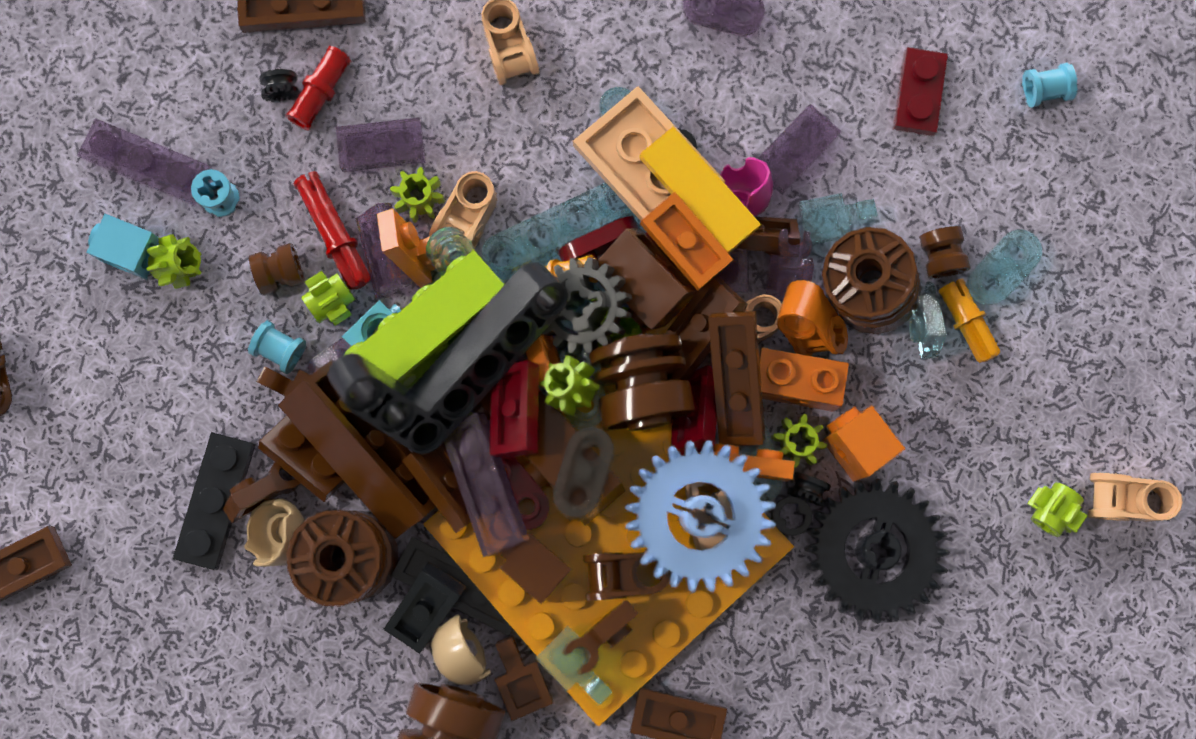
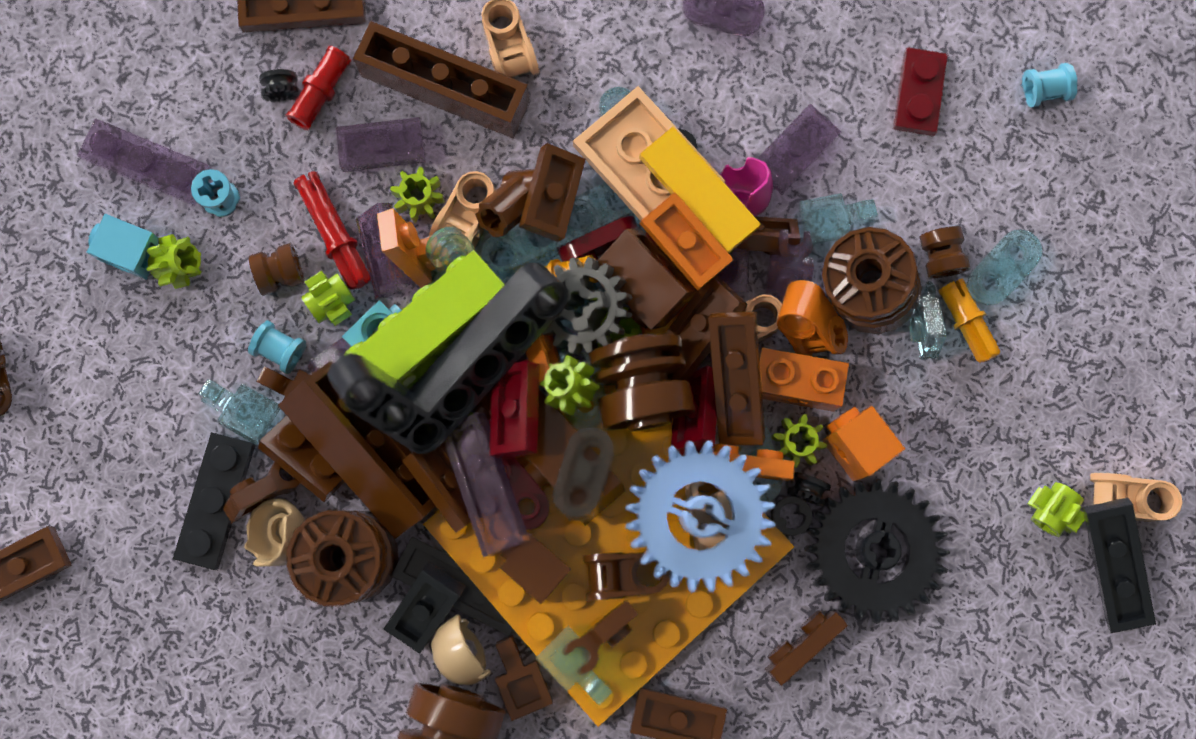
(244, 412): none -> clear light blue plate
(442, 79): none -> reddish brown brick
(505, 205): none -> reddish brown piece
(552, 192): none -> reddish brown plate
(818, 632): none -> reddish brown plate
(1119, 565): none -> black plate

